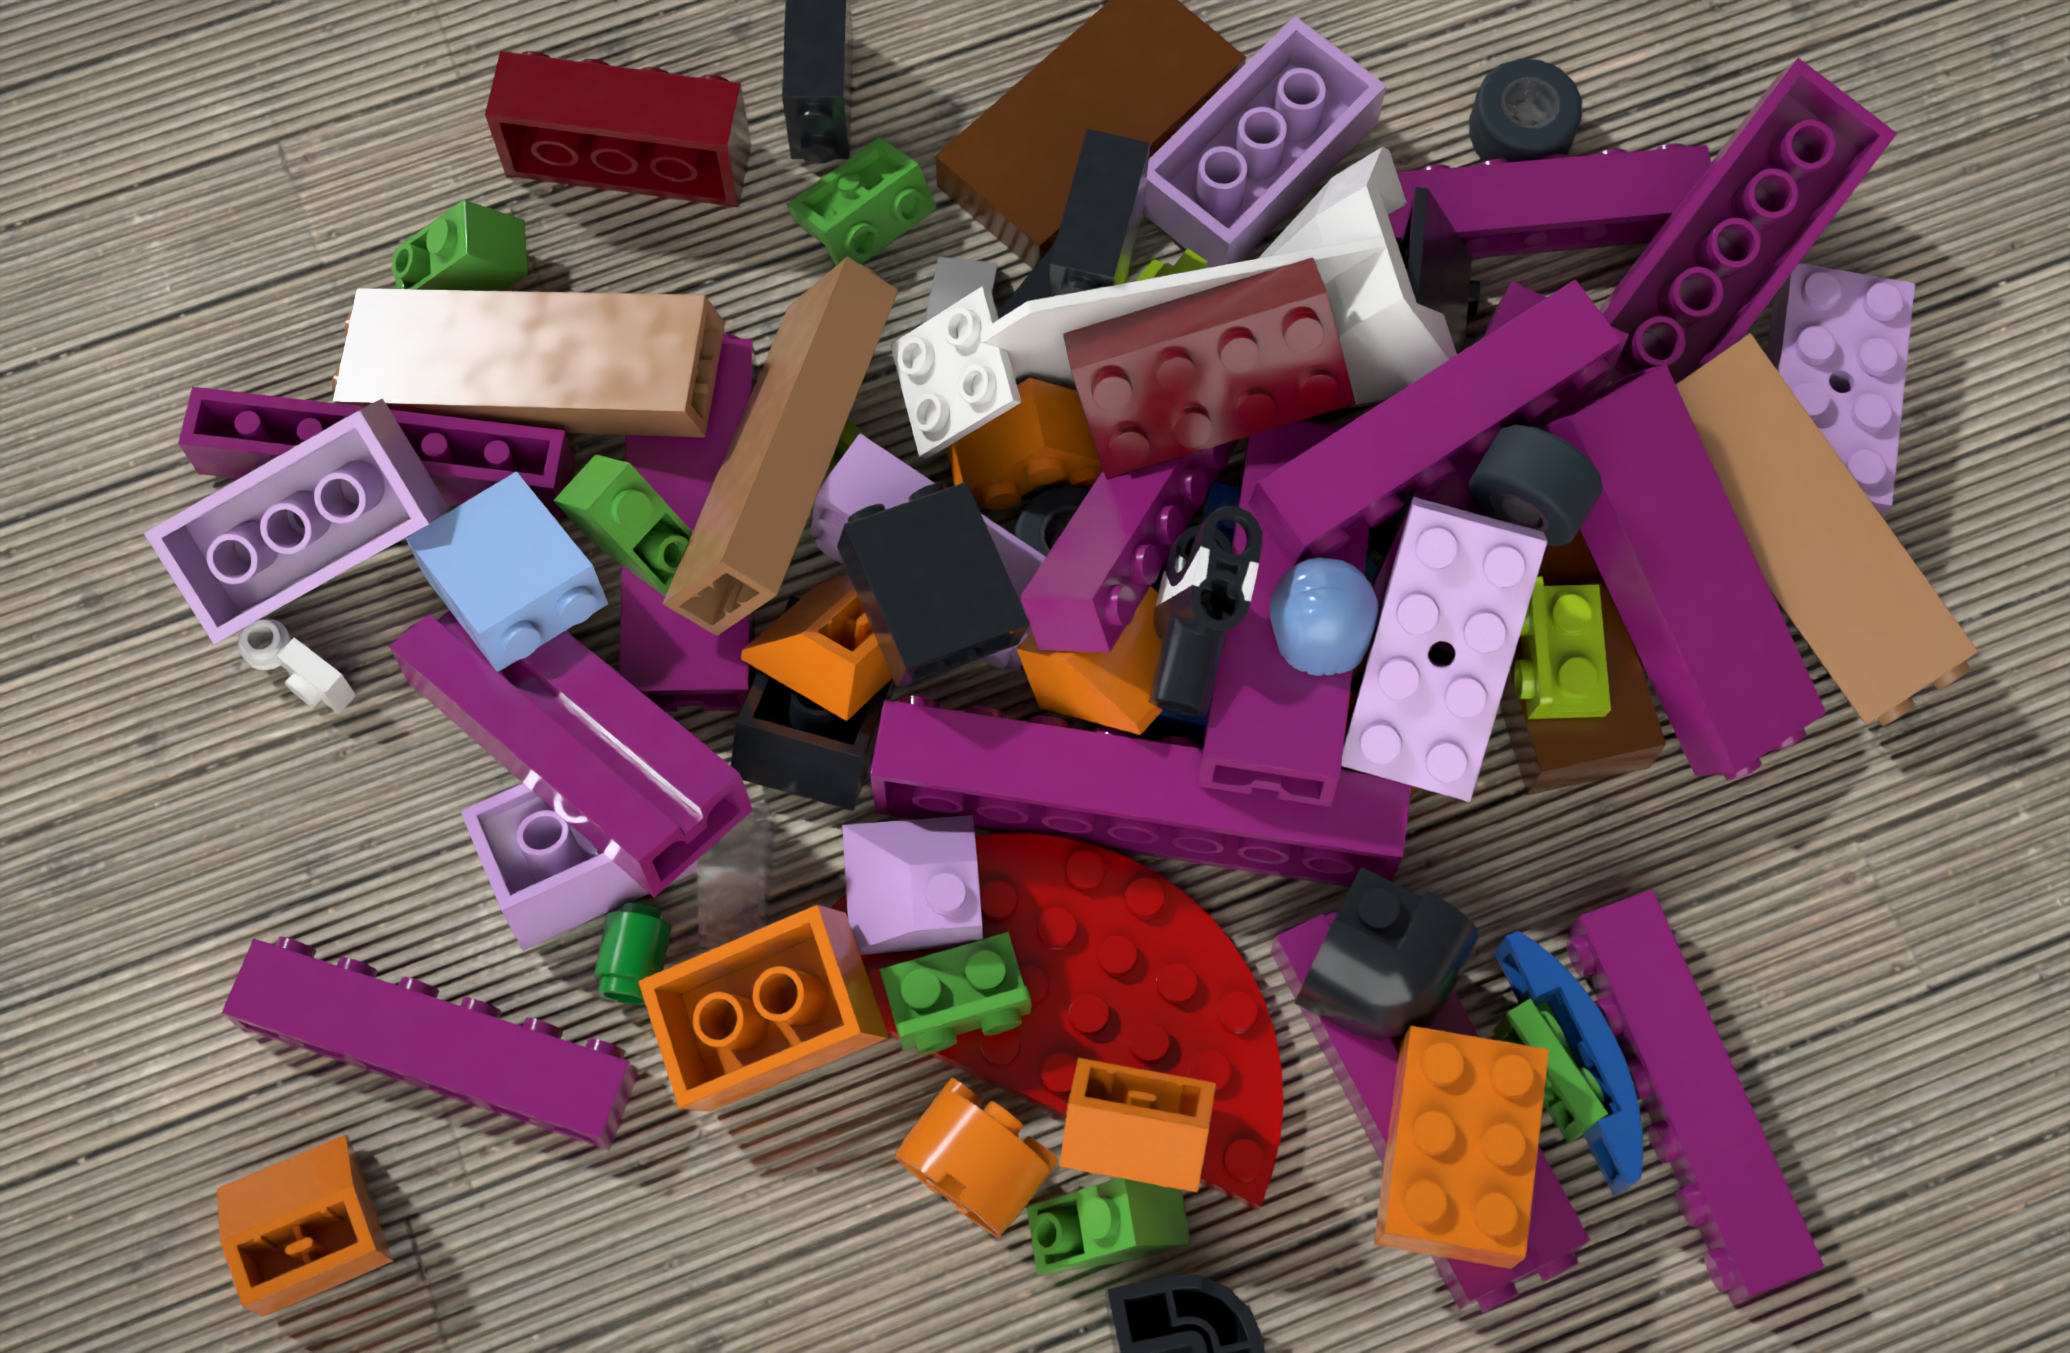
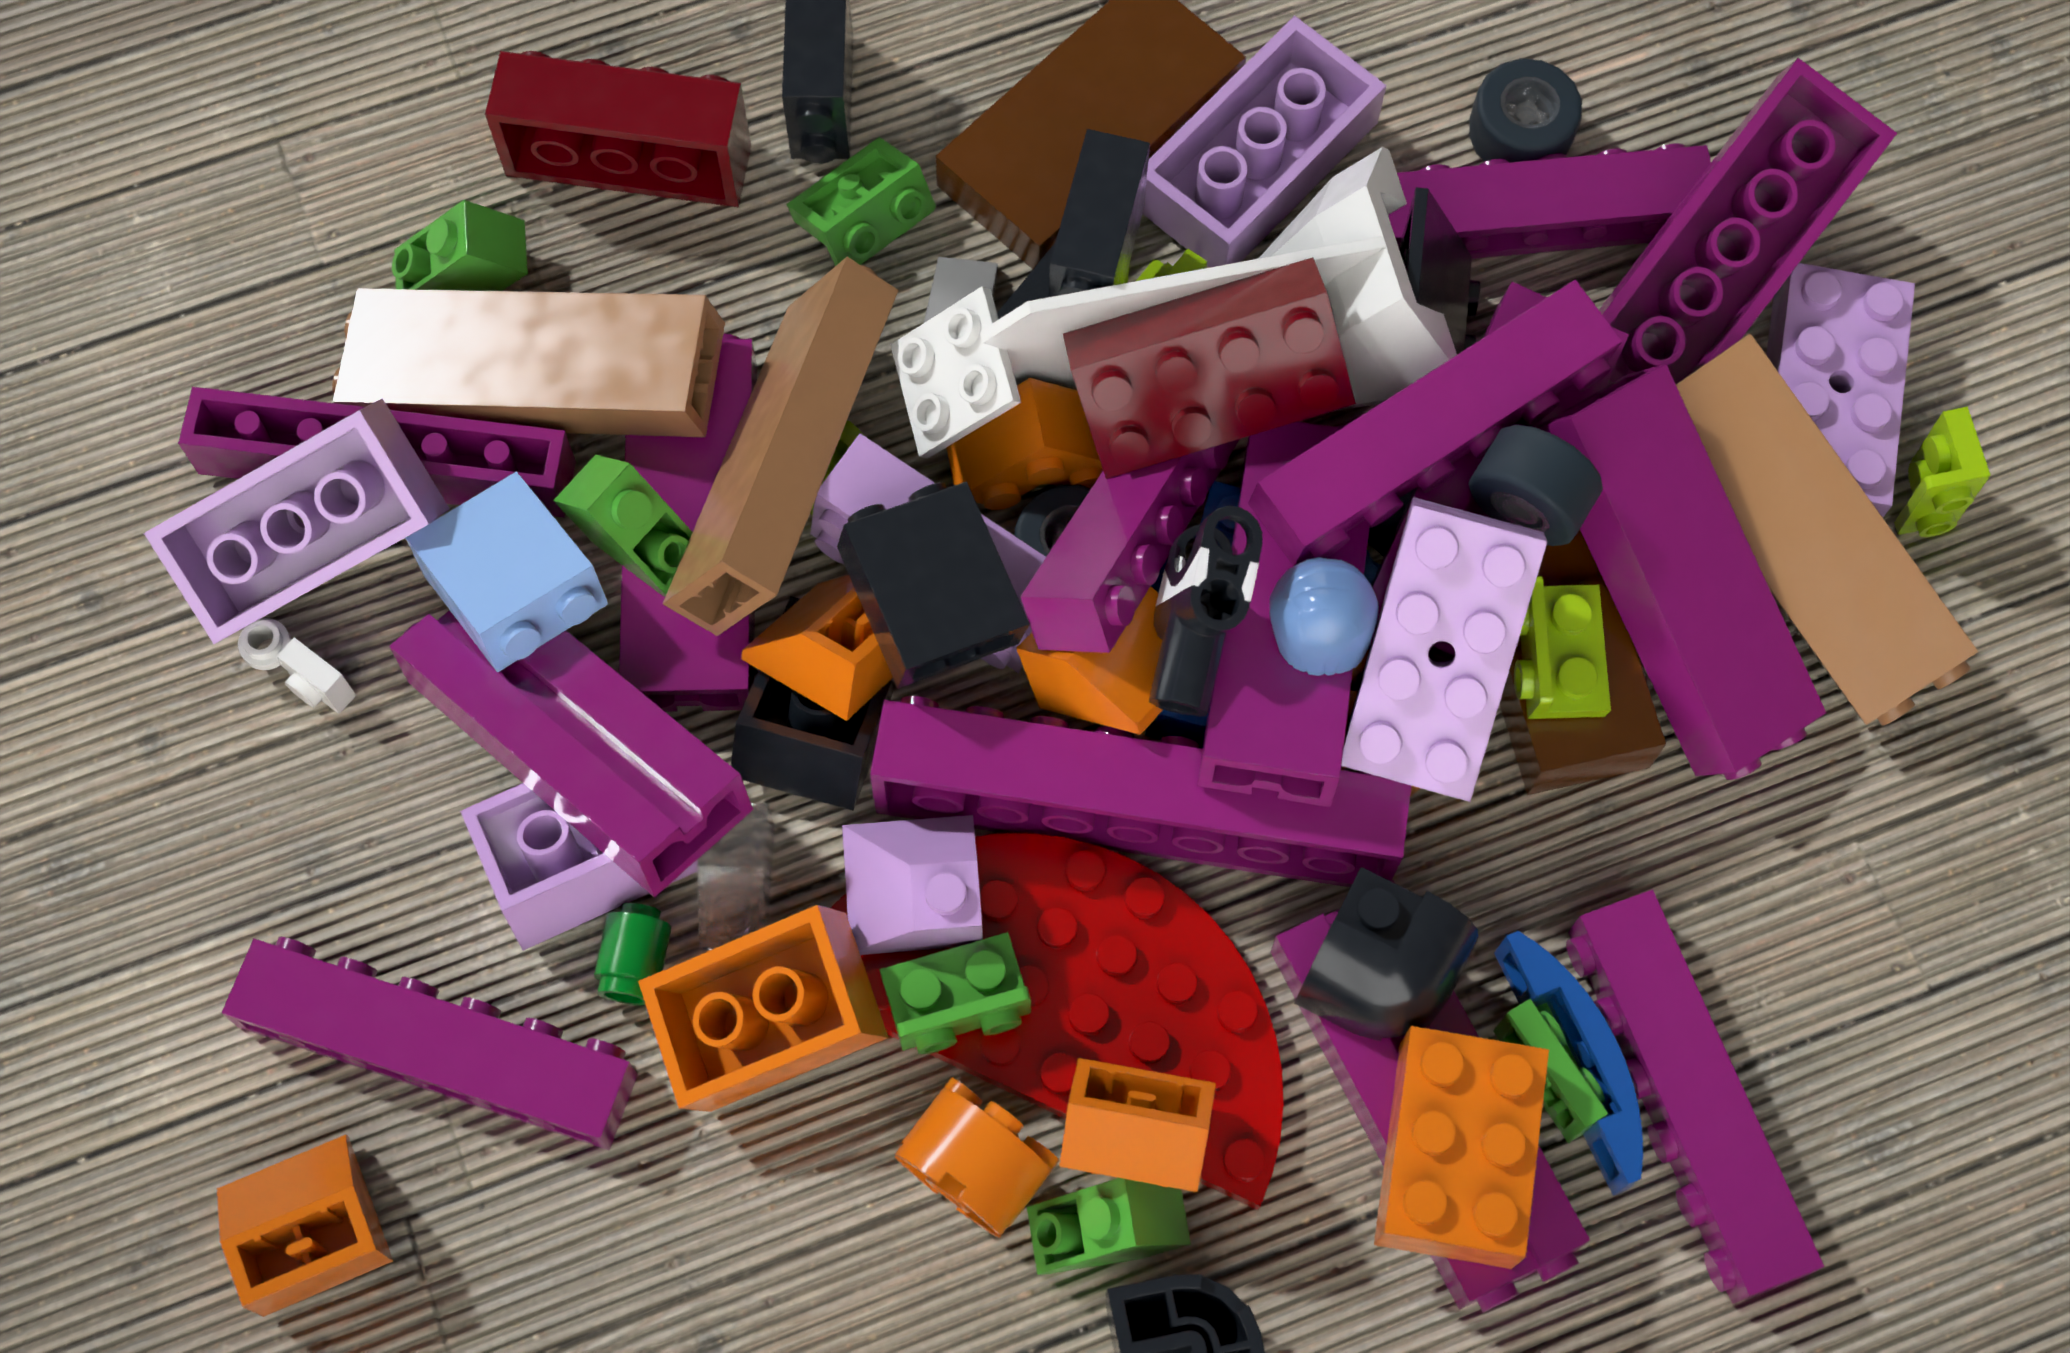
(1944, 476): none -> lime bracket

